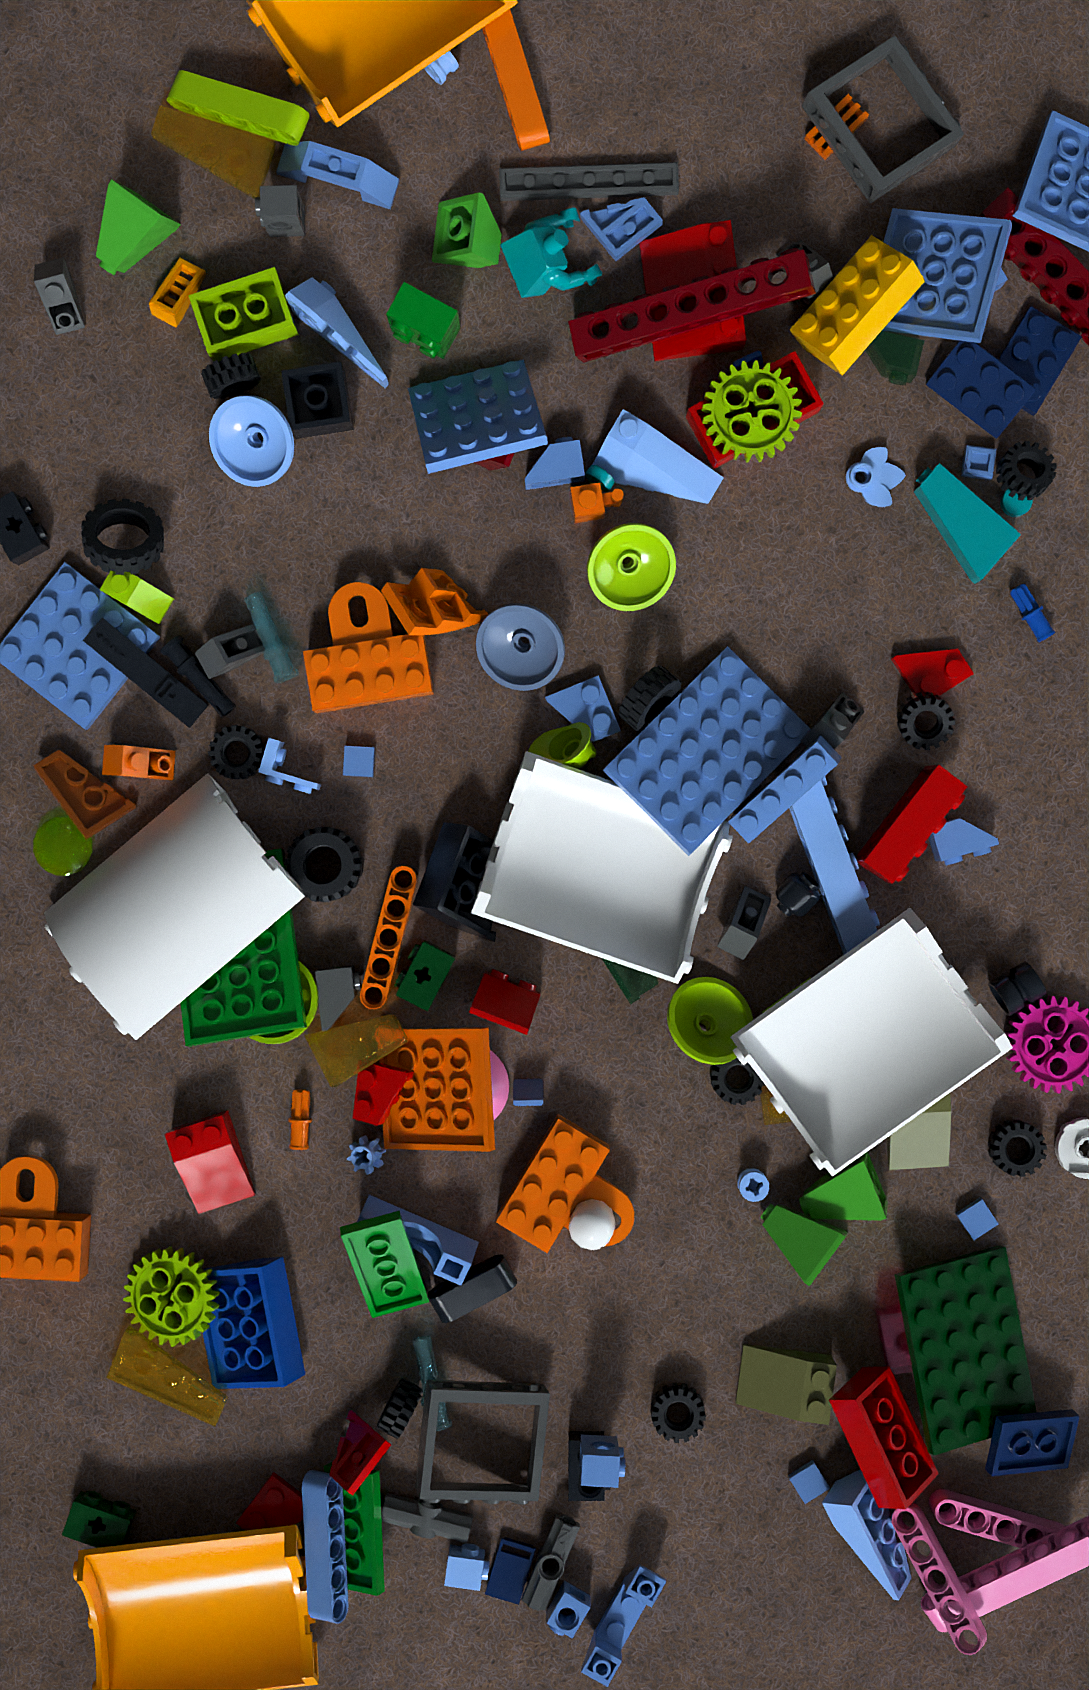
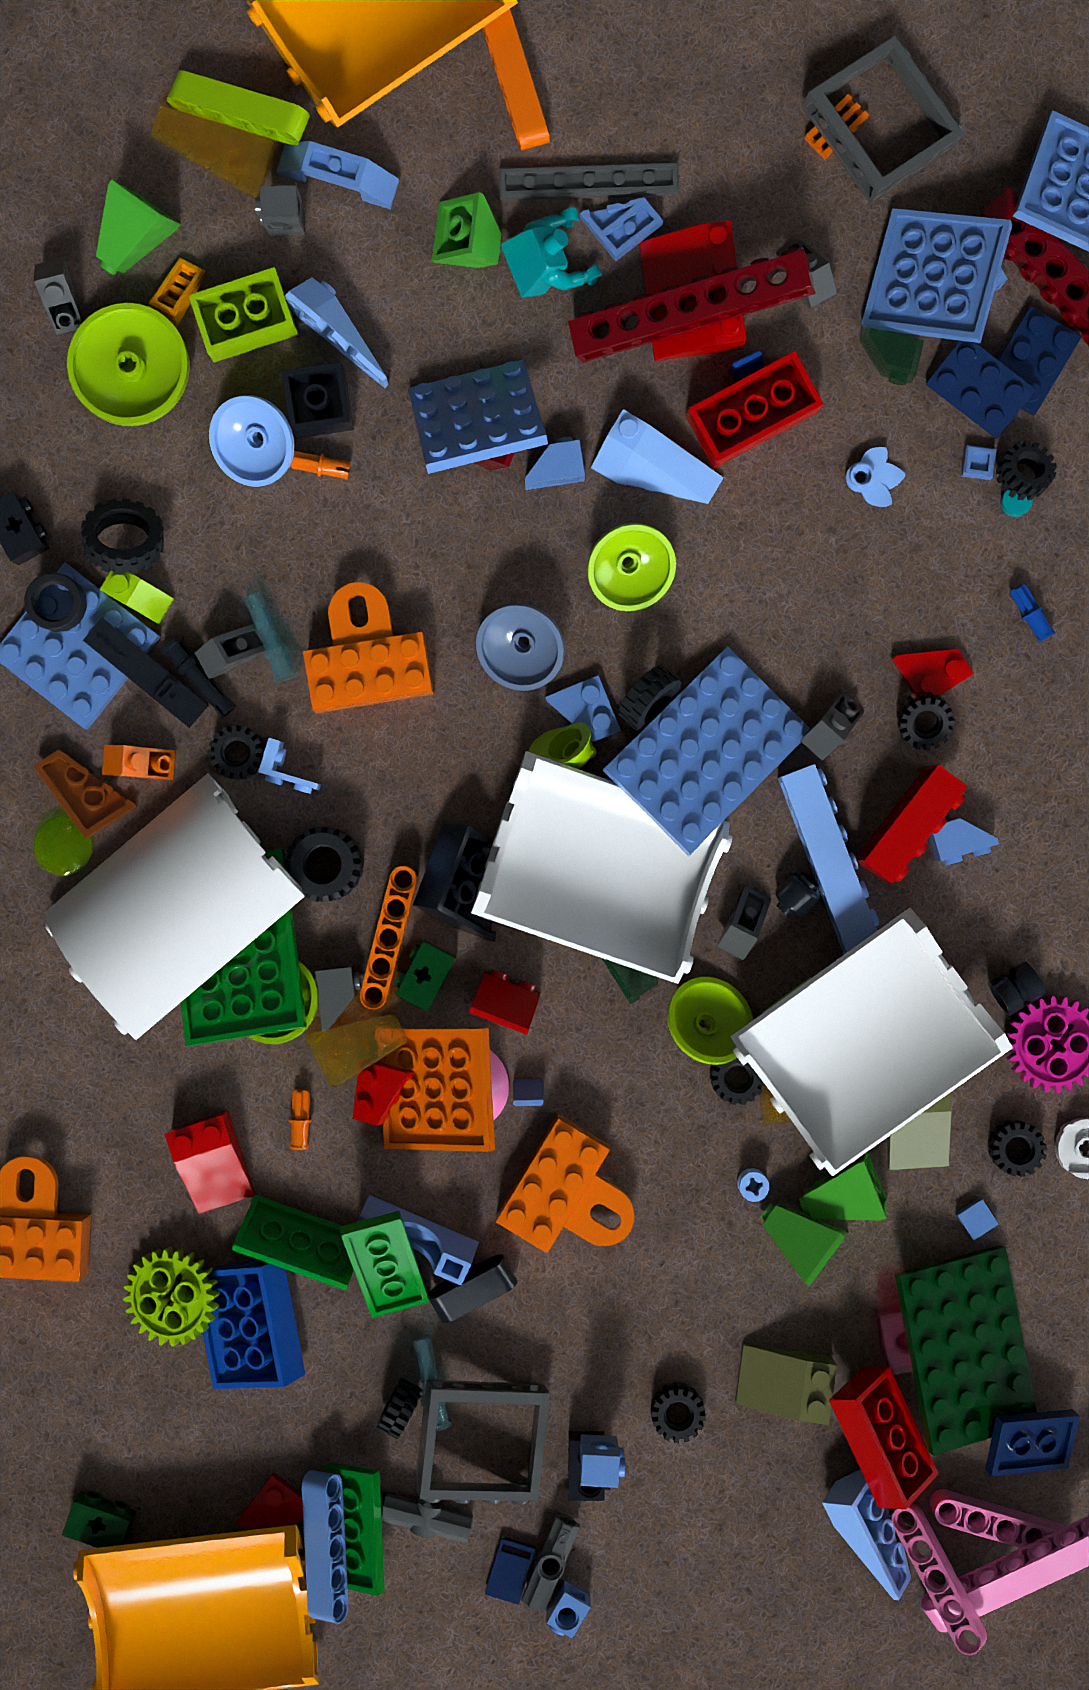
(36, 588): none -> black tyre
(128, 364): none -> lime dish
(162, 1377): clear yellow wing -> none
(231, 375): black tyre -> none
(294, 1242): none -> green plate
(320, 464): none -> orange axle
(357, 1454): red wing -> none
(358, 1155): light blue gear -> none
(359, 761): medium blue tile -> none
(423, 321): green brick -> none
(431, 604): orange slope -> none
(441, 67): light blue wheel -> none
(466, 1567): light blue brick -> none
(589, 501): orange brick -> none
(592, 1224): white hair -> none
(597, 474): teal tile -> none
(634, 1593): medium blue slope -> none
(745, 384): lime gear -> none
(785, 789): medium blue arch -> none
(809, 1481): medium blue tile -> none
(857, 304): yellow brick -> none
(965, 522): teal slope -> none

